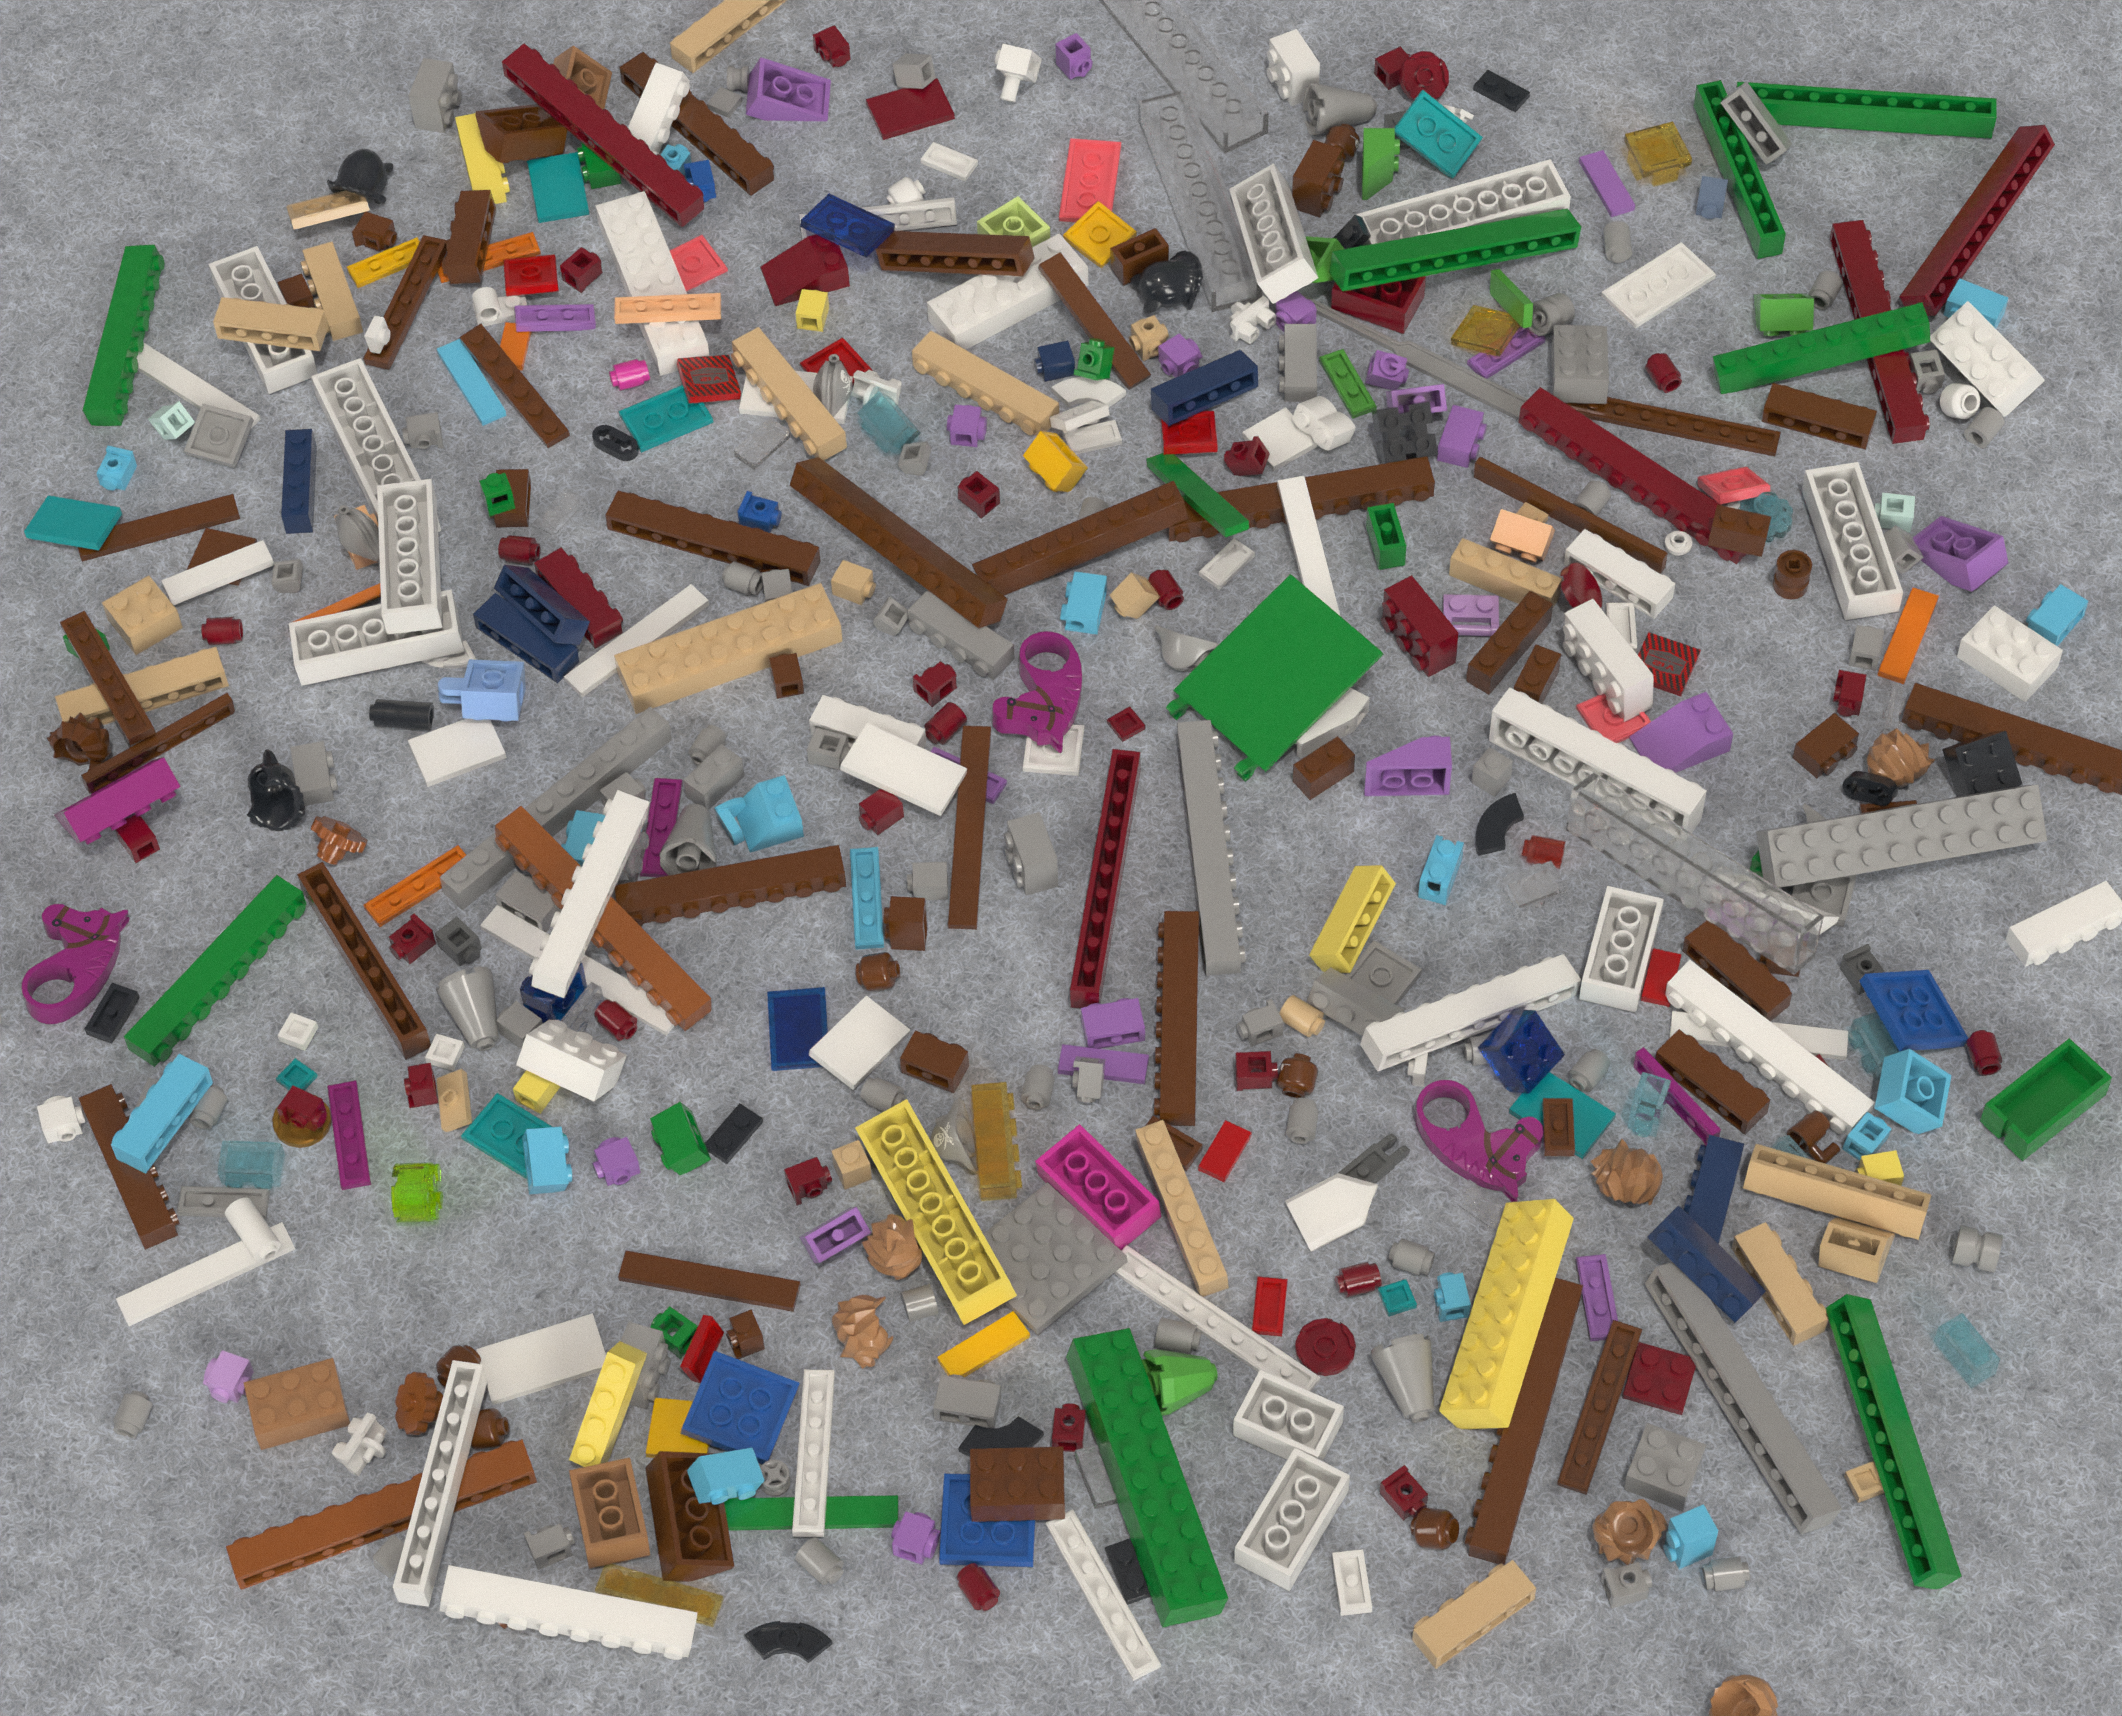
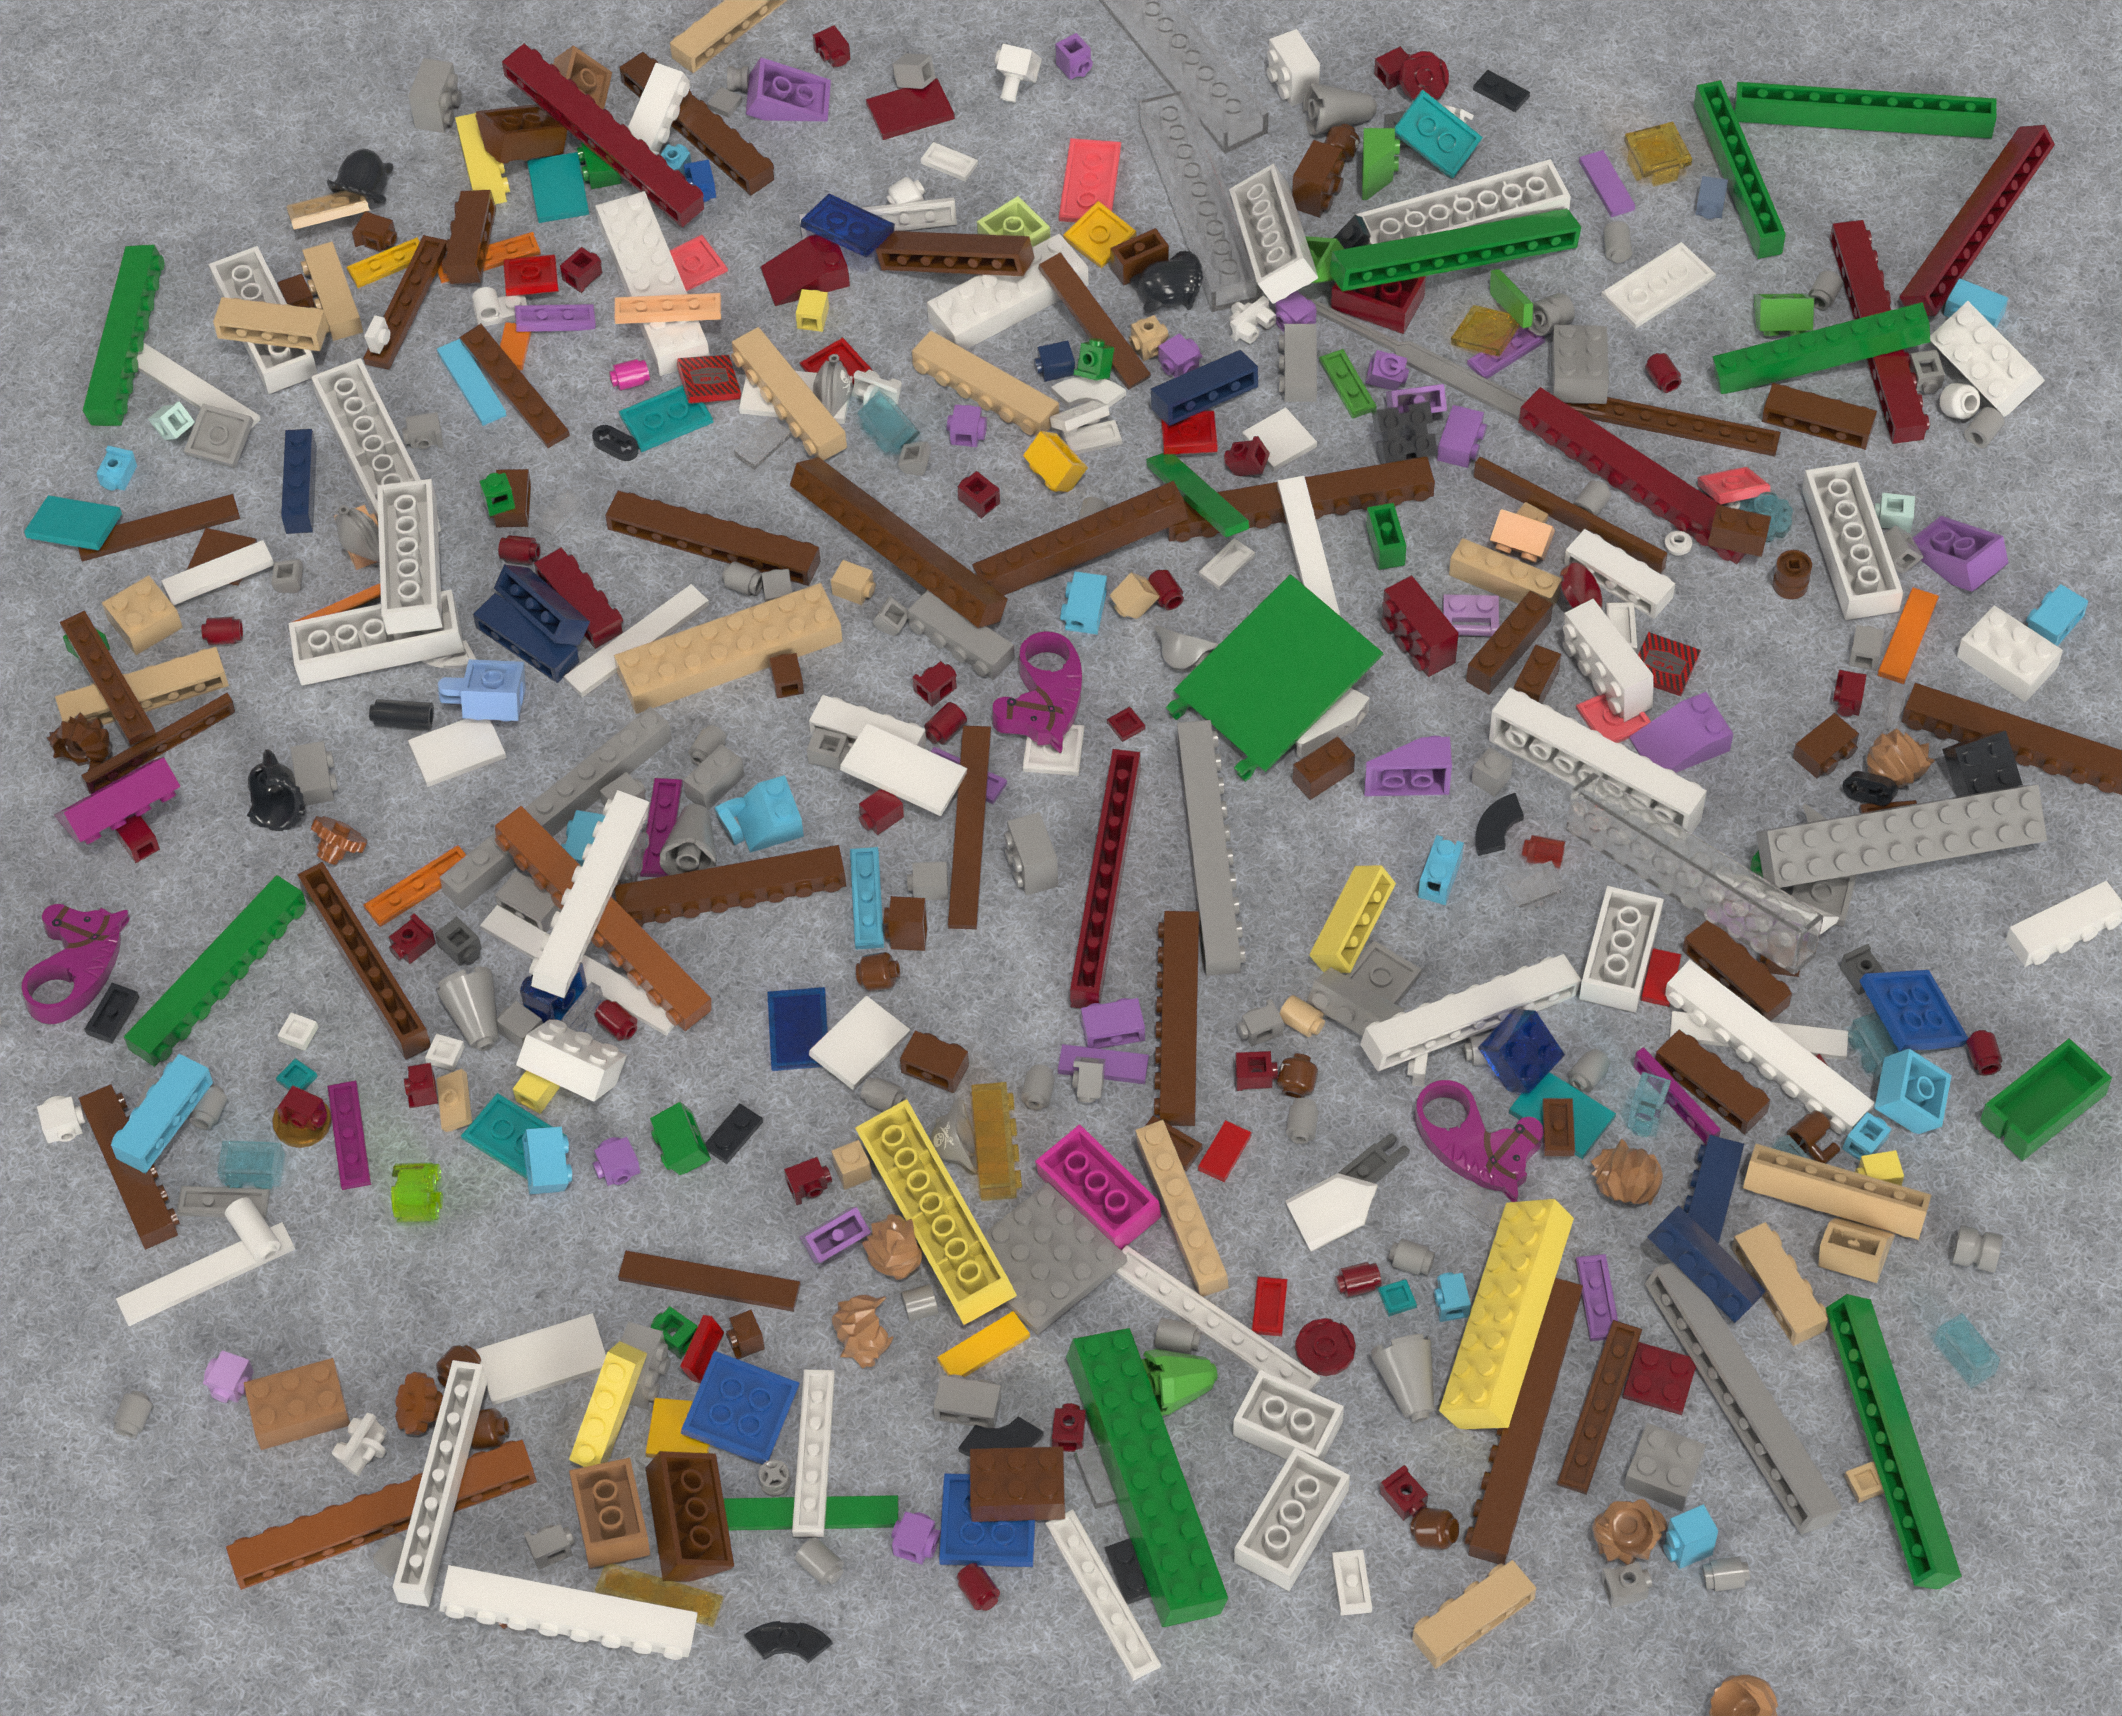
(726, 1476): medium azure brick -> none
(759, 512): blue brick -> none
(1323, 423): white brick -> none
(1756, 123): light grey brick -> none

